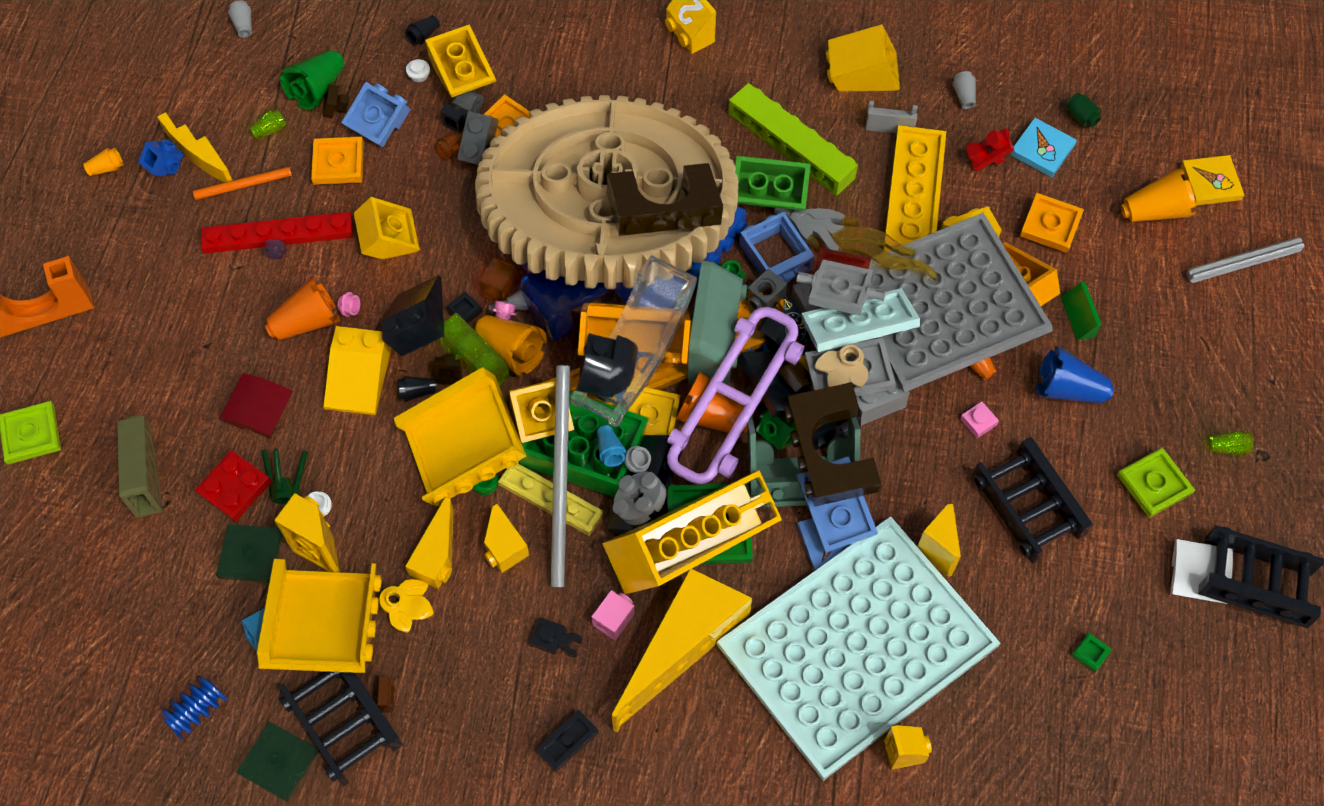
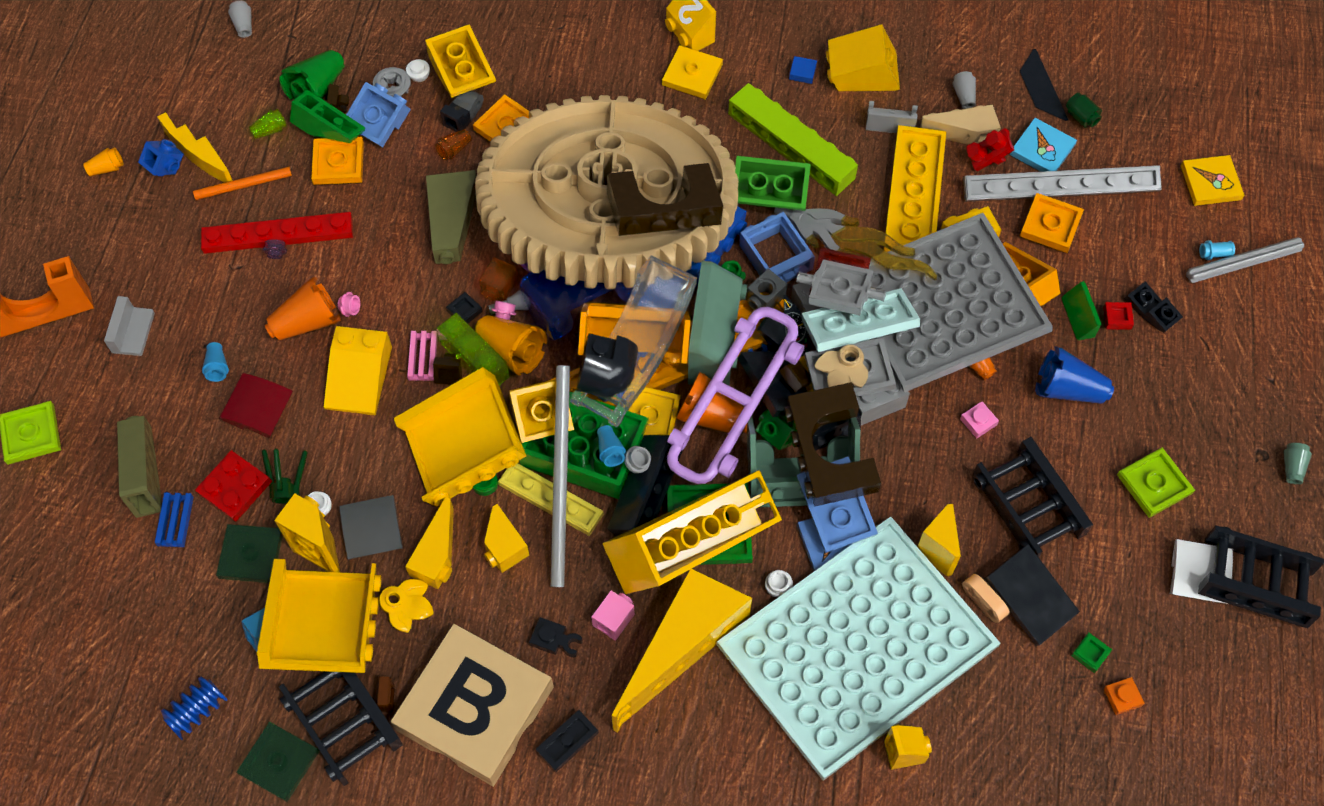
(128, 328): none -> light grey panel
(164, 516): none -> blue tile
(215, 364): none -> dark azure cone
(322, 119): none -> green slope
(370, 527): none -> dark grey slope
(385, 229): yellow slope -> none
(392, 75): none -> light grey gear
(415, 317): black slope -> none
(415, 387): black cone -> none
(421, 30): black cone -> none
(423, 336): none -> bright pink tile
(450, 211): none -> olive slope
(473, 704): none -> tan tile
(476, 137): dark grey brick -> none
(630, 489): light grey plate -> none
(692, 72): none -> yellow plate
(778, 583): none -> white plate
(803, 70): none -> blue tile
(964, 125): none -> tan slope
(985, 598): none -> light nougat beam
(1032, 595): none -> black tile
(1040, 86): none -> black sticker
(1062, 183): none -> light grey tile
(1118, 315): none -> red plate
(1123, 696): none -> orange plate
(1151, 308): none -> black slope
(1162, 199): light orange cone -> none
(1219, 249): none -> medium azure pin
(1233, 443): clear neon green cone -> none
(1296, 462): none -> sand green cone

